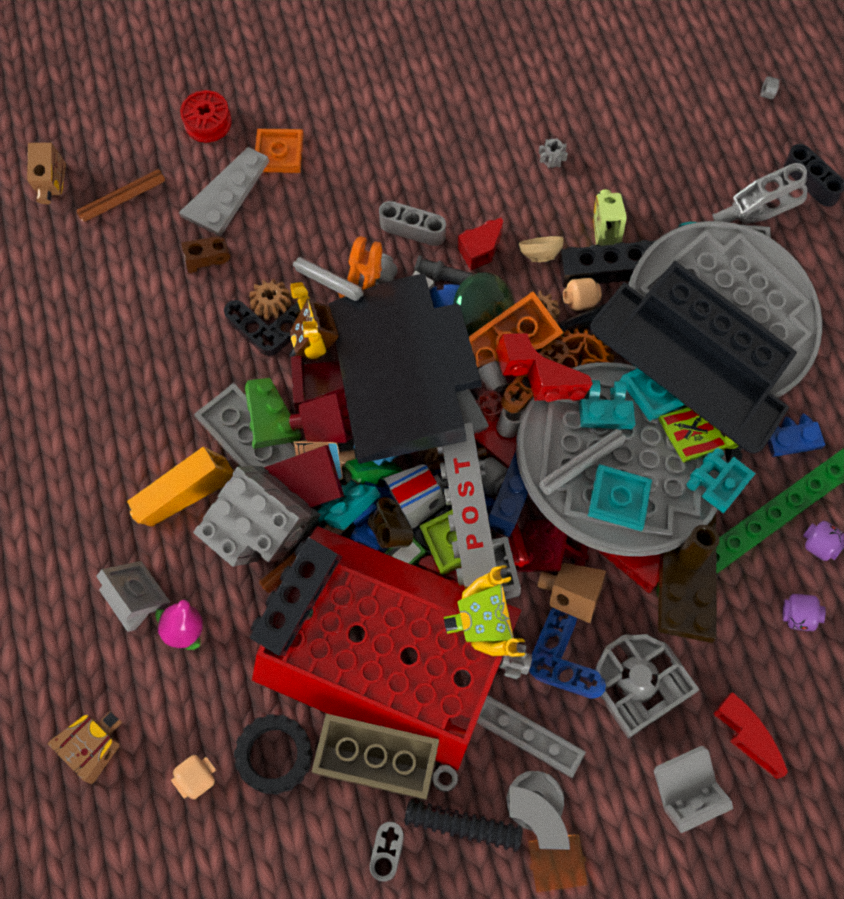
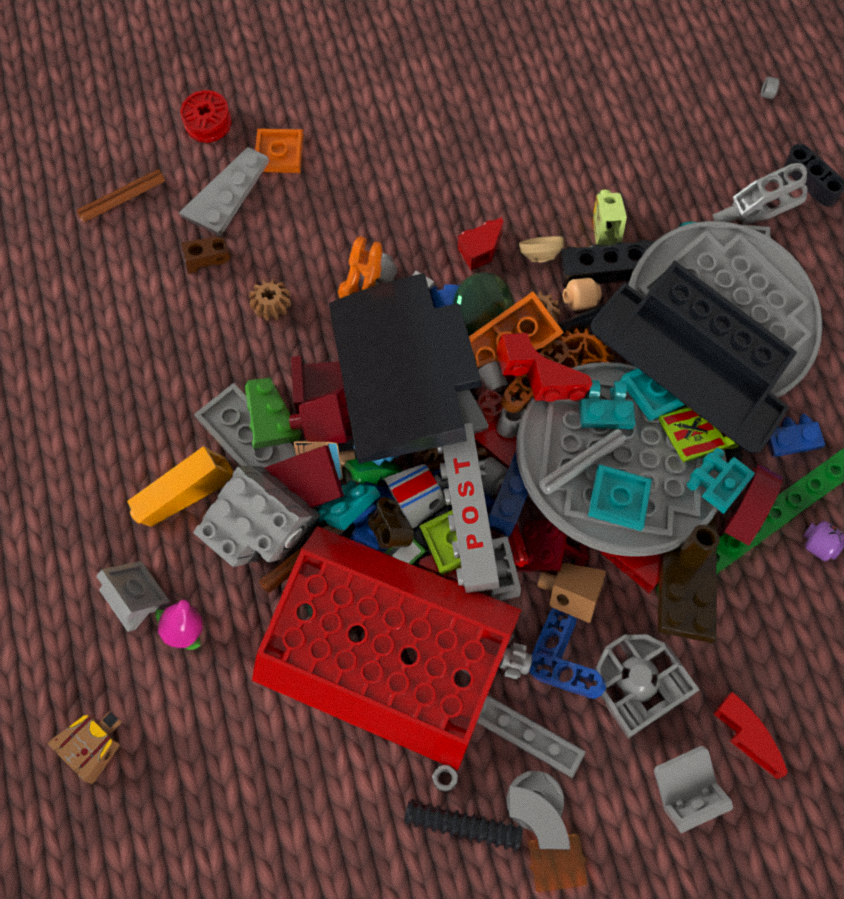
(45, 171): medium nougat torso -> none
(193, 777): light nougat head -> none
(246, 741): black tyre -> none
(271, 333): black beam -> none
(295, 613): black brick -> none
(314, 327): torso -> none
(328, 279): light grey axle -> none
(376, 757): dark tan slope -> none
(395, 846): light grey beam -> none
(404, 215): light grey beam -> none
(438, 271): dark grey pin -> none
(486, 616): torso -> none
(553, 153): light grey gear -> none
(754, 505): none -> dark red arch
(803, 612): medium lavender head -> none

